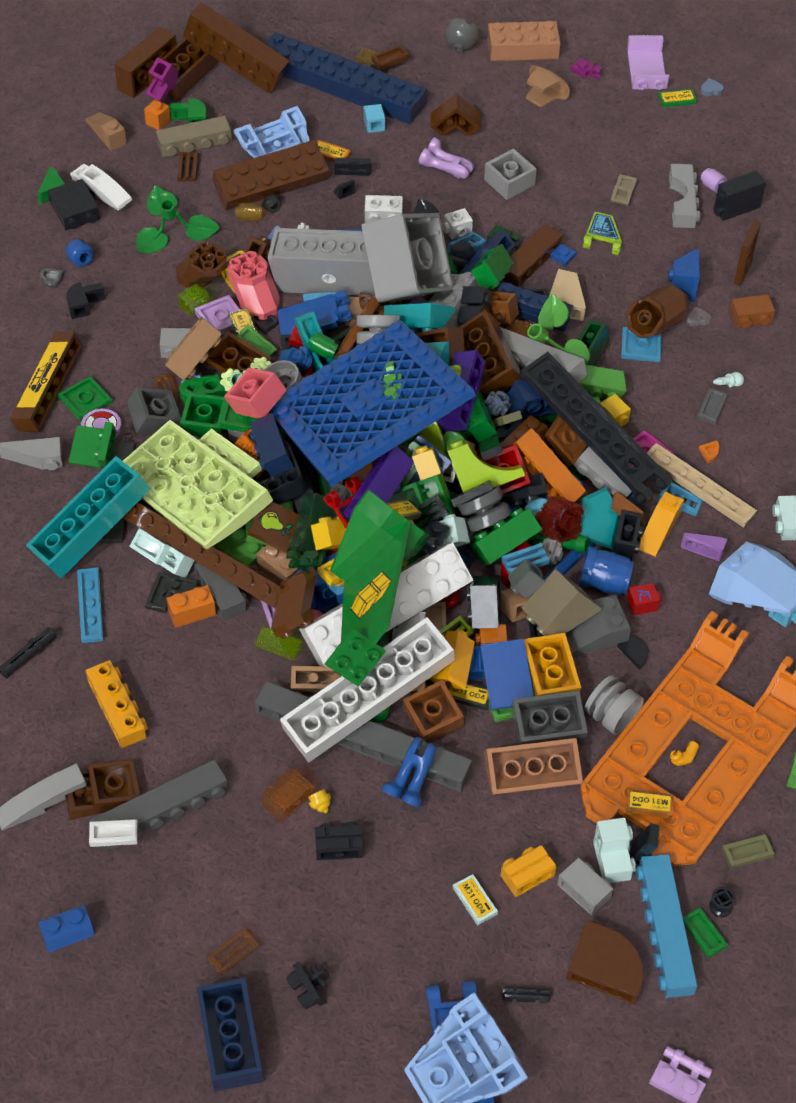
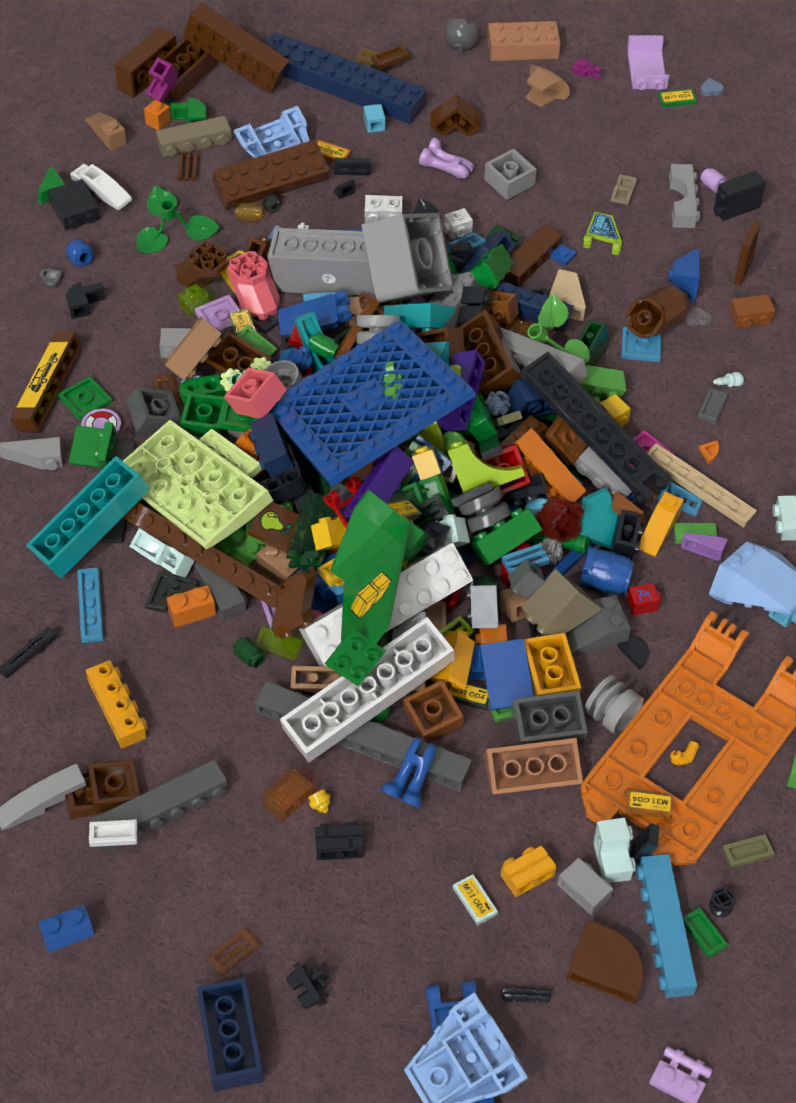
(249, 652): none -> dark green brick
(695, 528): none -> bright green tile

